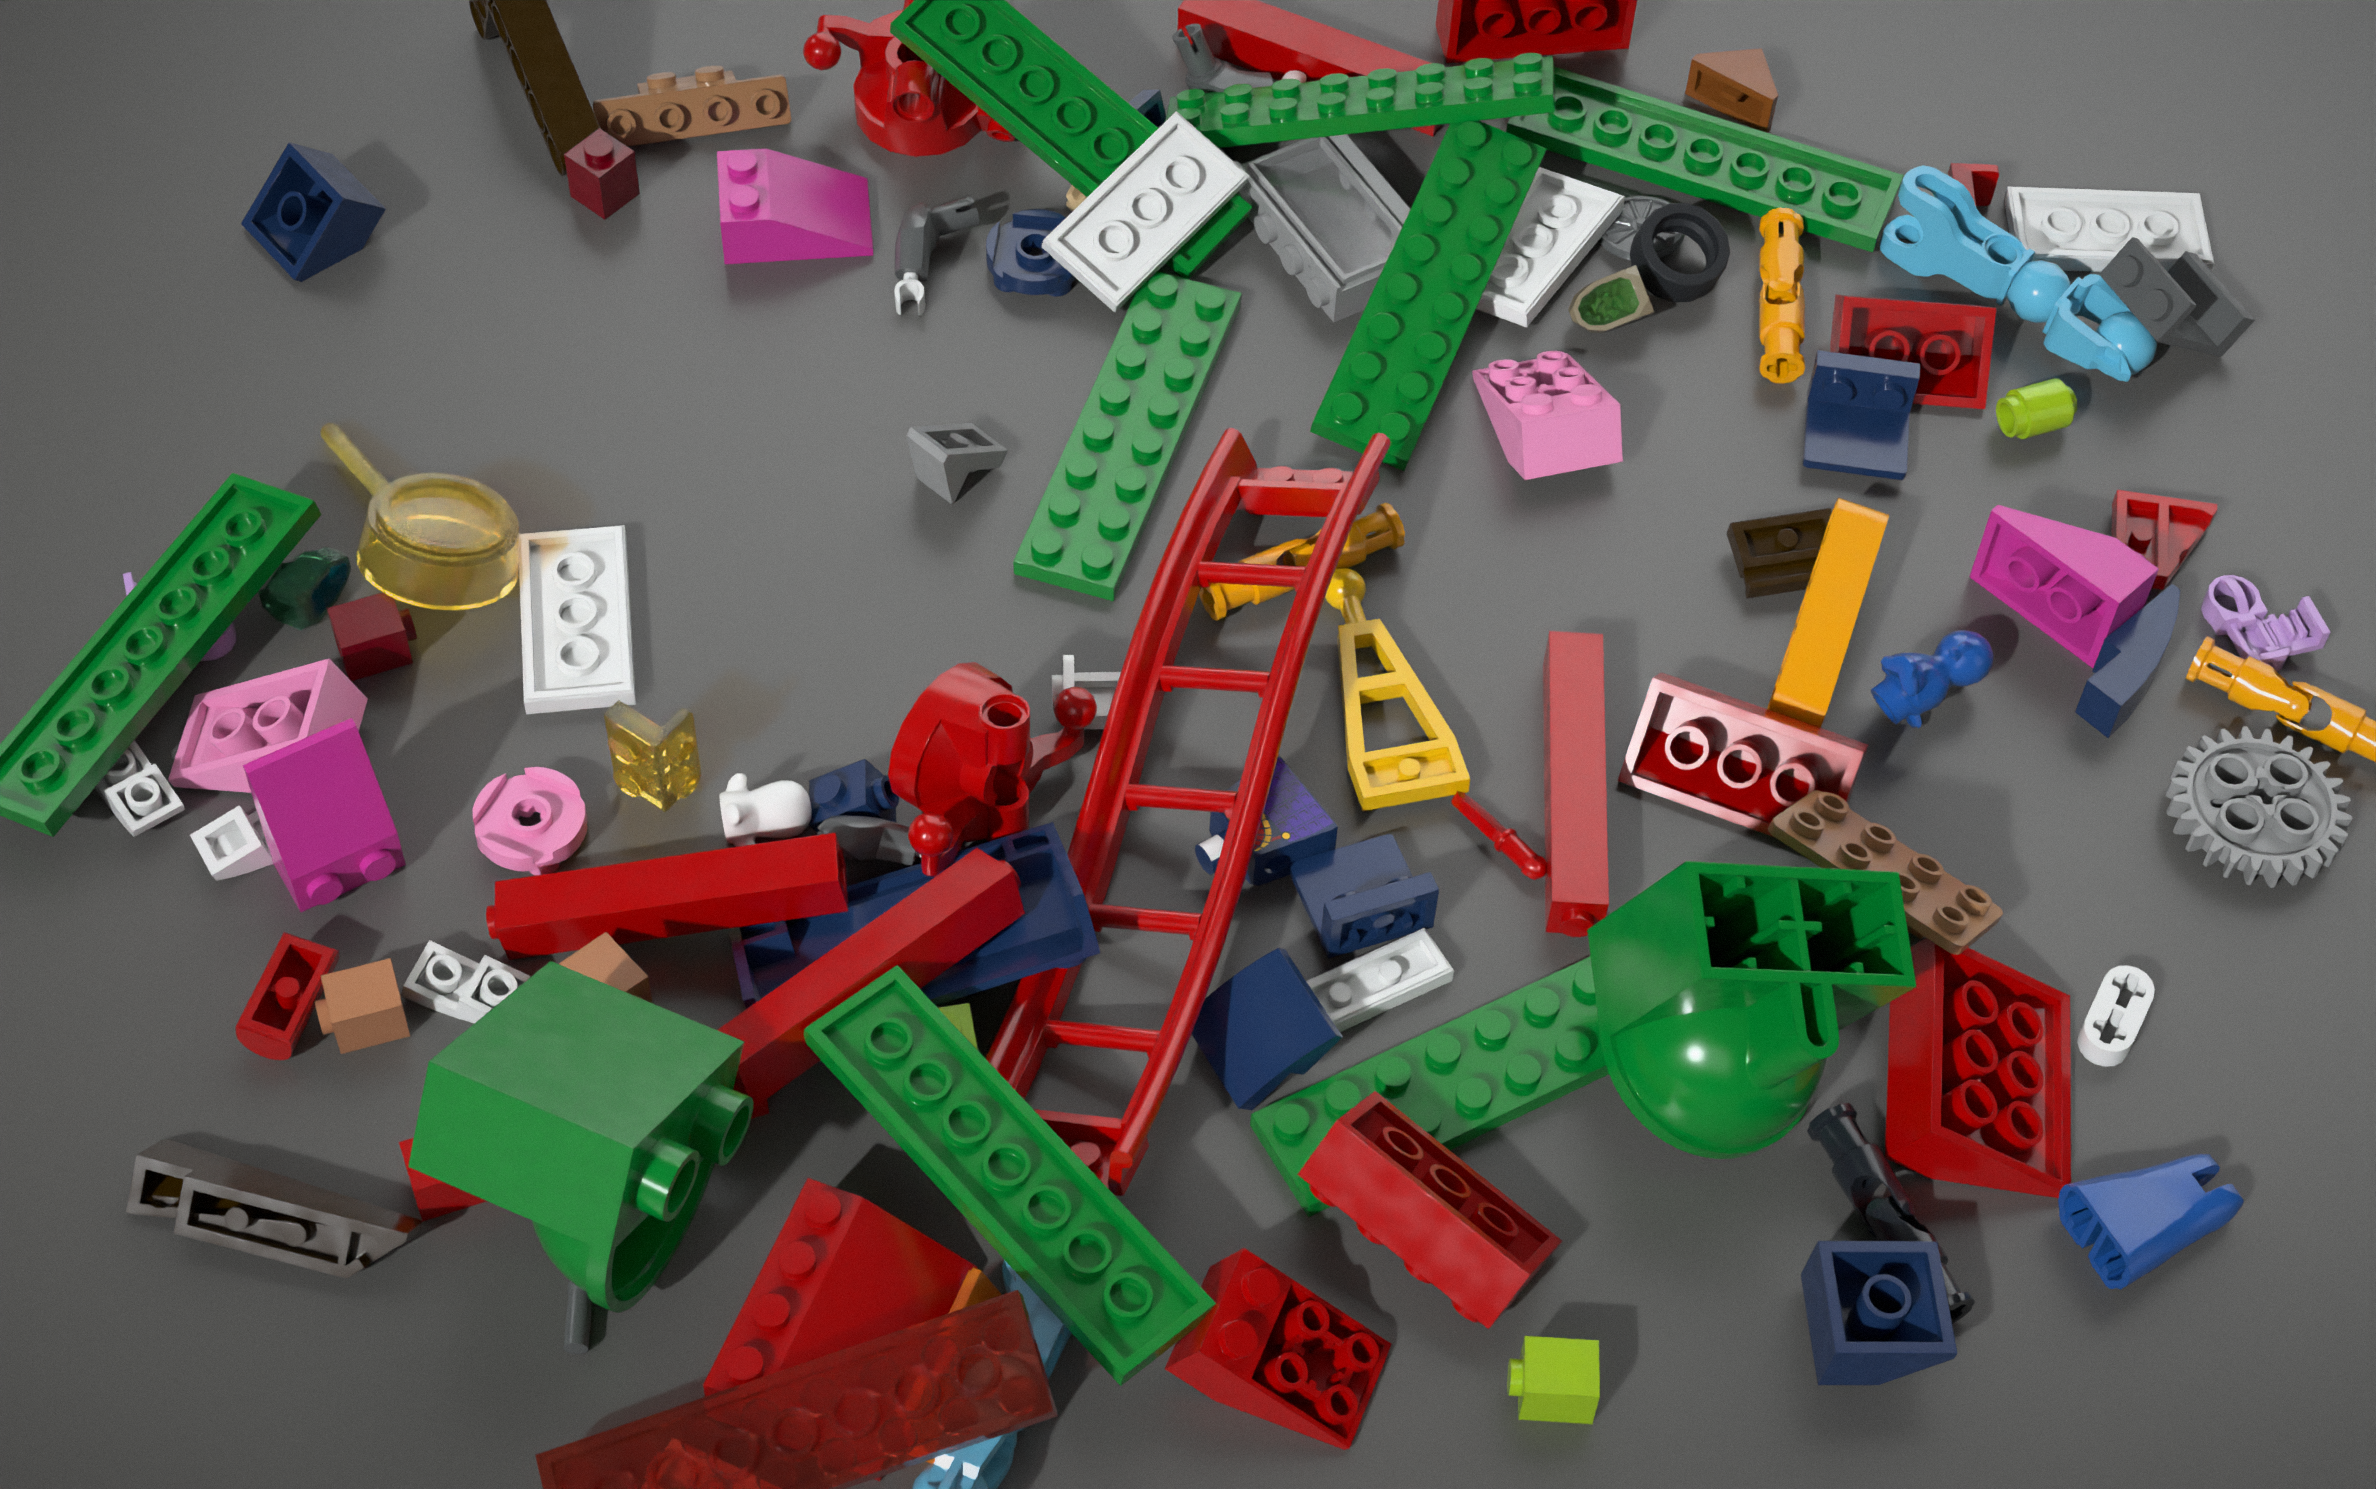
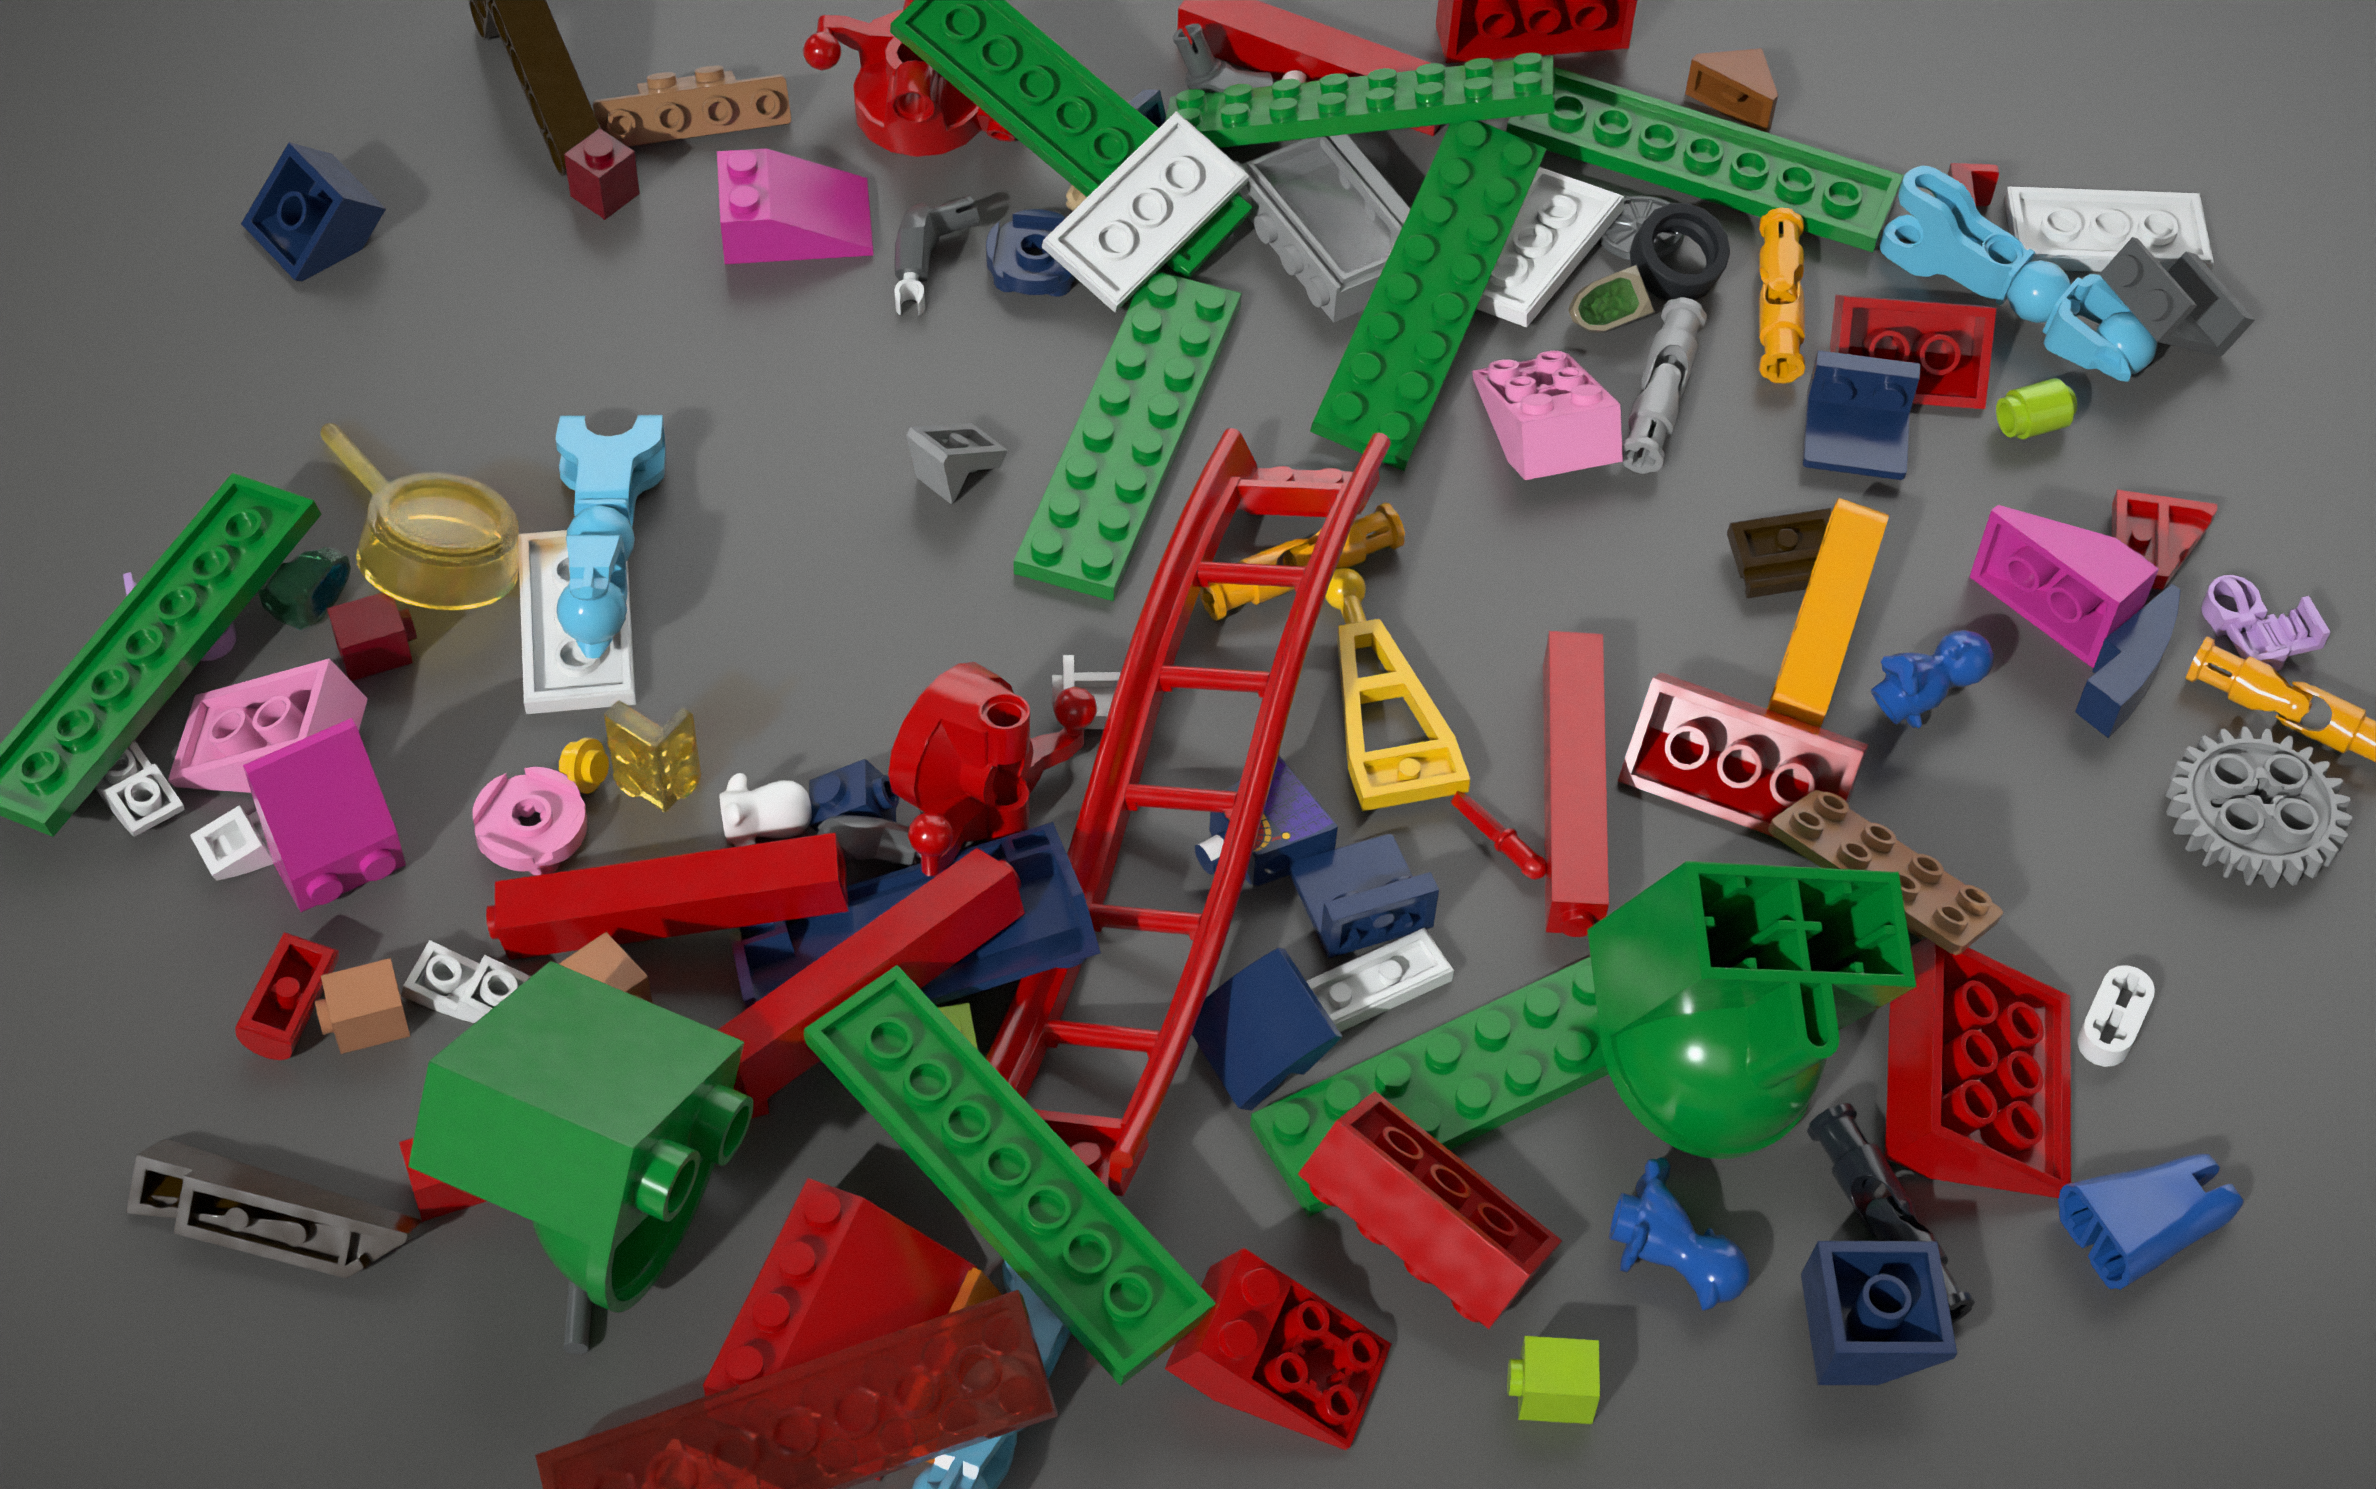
(584, 764): none -> yellow plate
(600, 538): none -> medium azure piece
(1661, 1233): none -> blue animal
(1666, 380): none -> light grey piece

